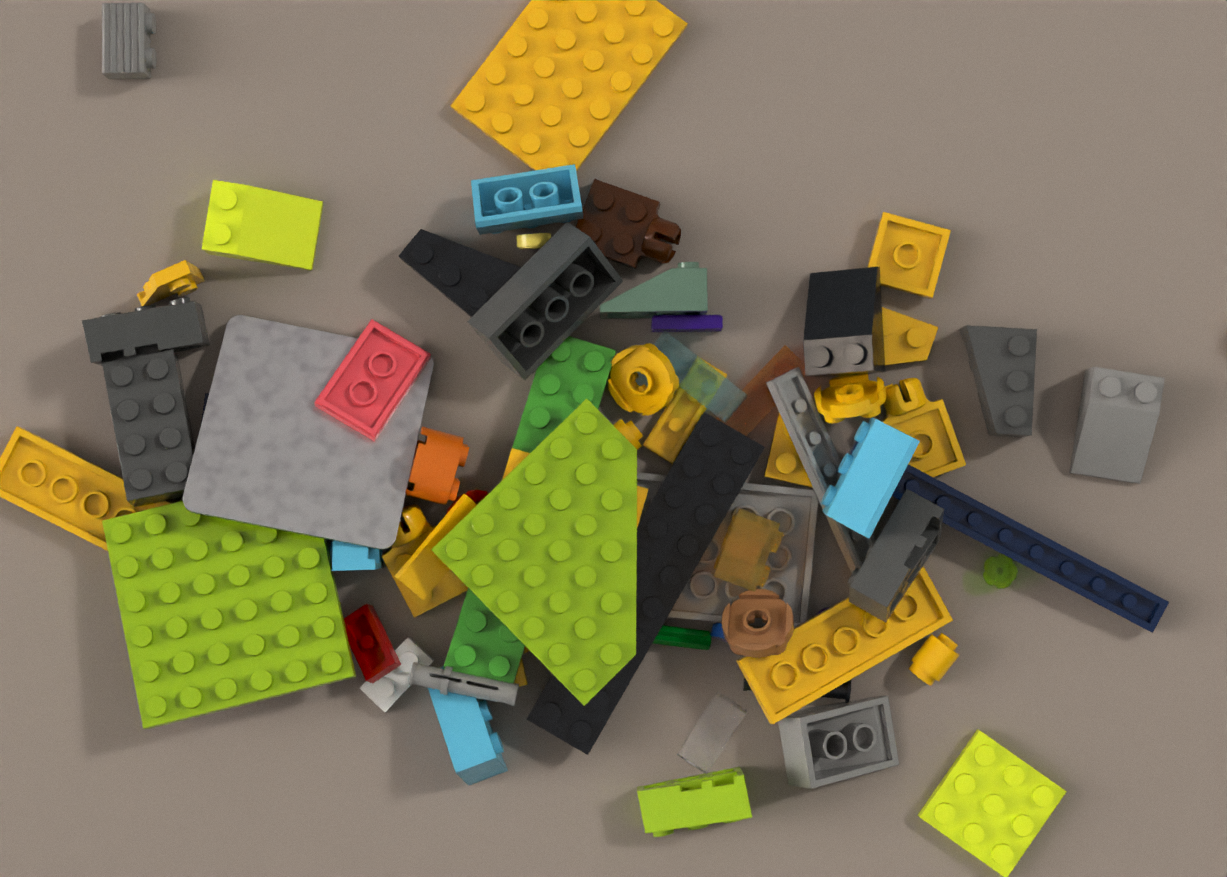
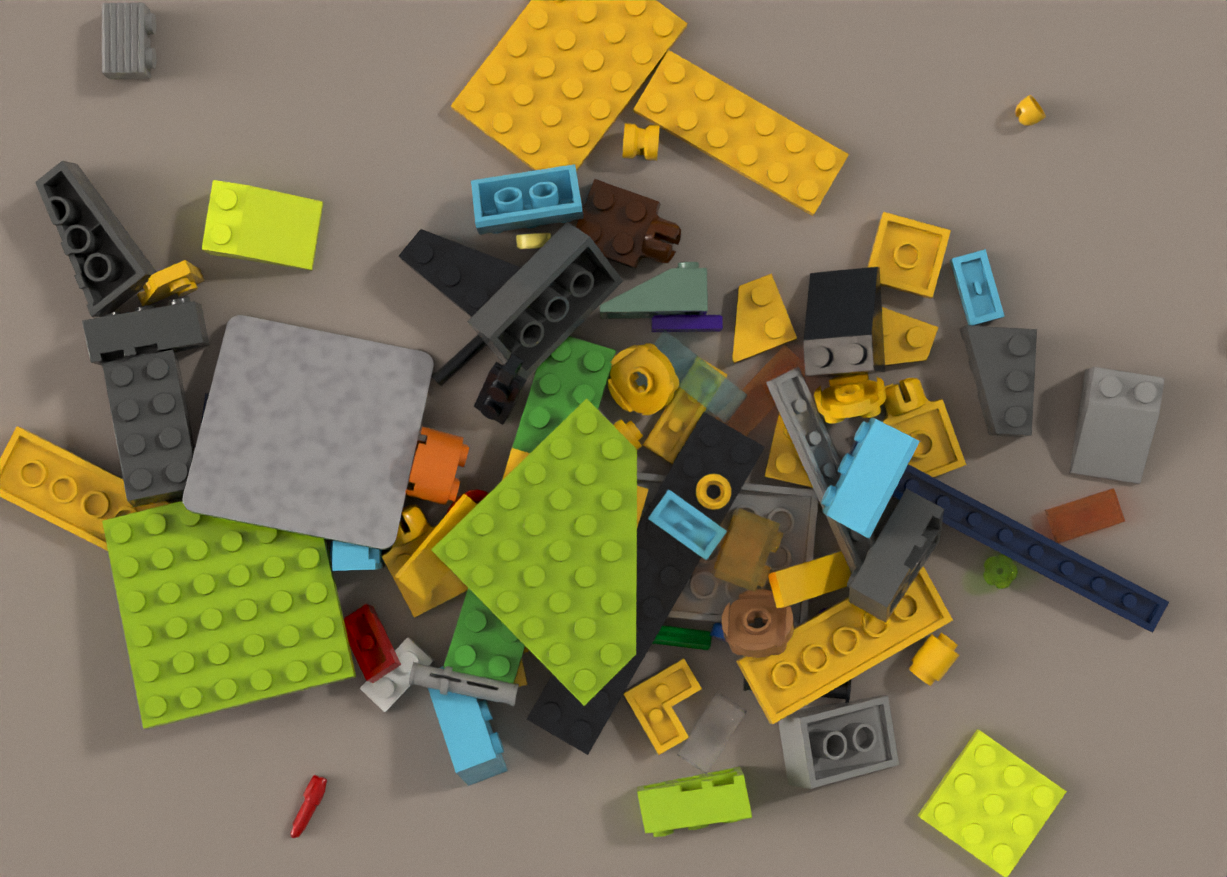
(100, 249): none -> dark grey wedge
(313, 797): none -> red piece
(372, 380): coral tile -> none
(459, 360): none -> black bar
(501, 390): none -> black hinge
(640, 141): none -> yellow wheel
(654, 700): none -> yellow plate
(687, 524): none -> medium azure plate
(721, 500): none -> yellow plate
(740, 132): none -> yellow plate
(760, 319): none -> yellow wing
(809, 579): none -> yellow tile
(977, 288): none -> medium azure plate
(1029, 111): none -> yellow hinge
(1085, 515): none -> clear orange plate

